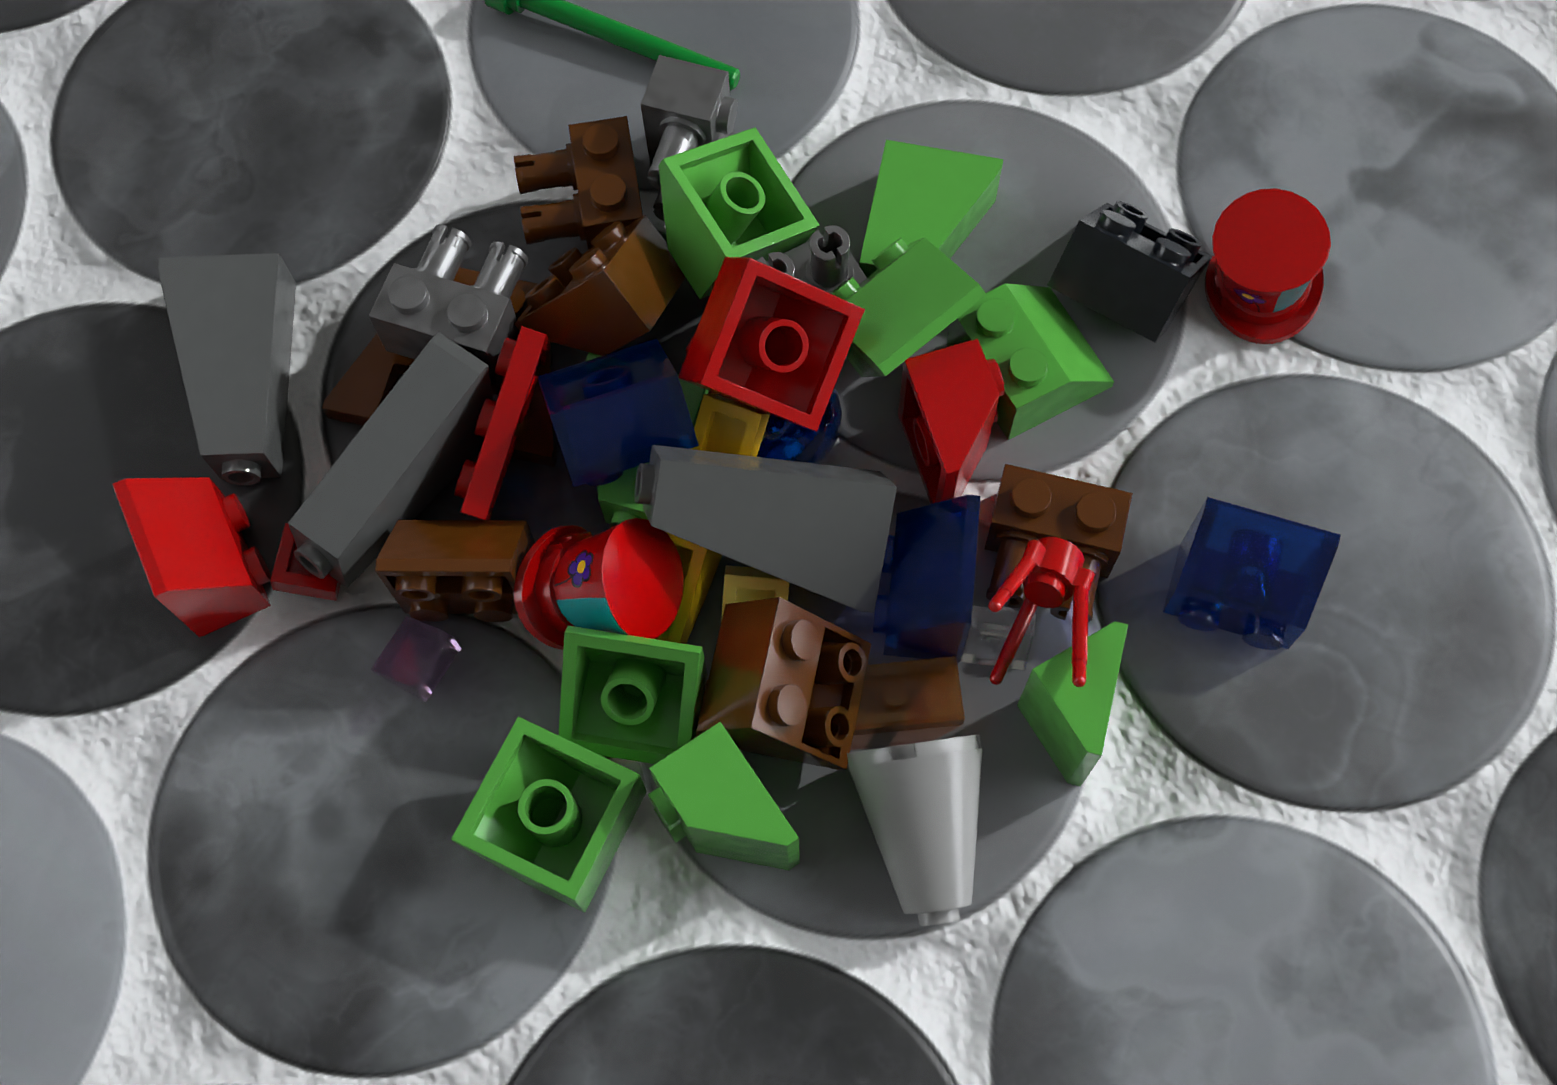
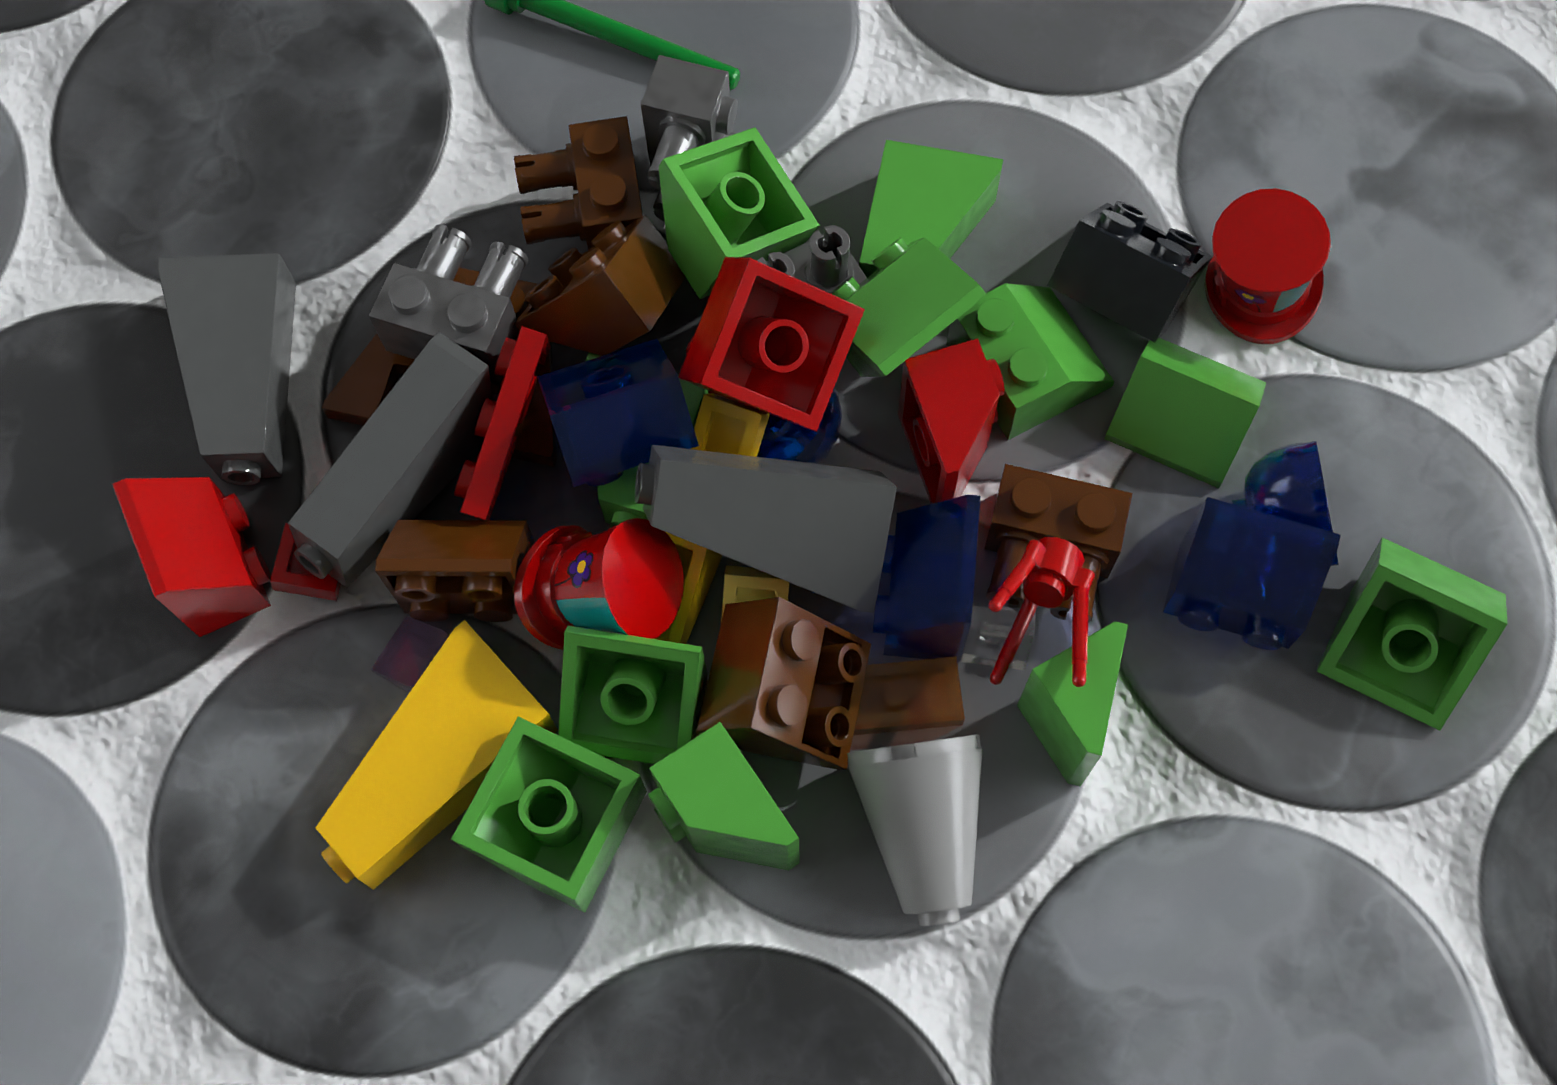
(426, 760): none -> yellow slope
(1186, 411): none -> bright green slope
(1289, 486): none -> clear blue cylinder
(1413, 633): none -> bright green slope

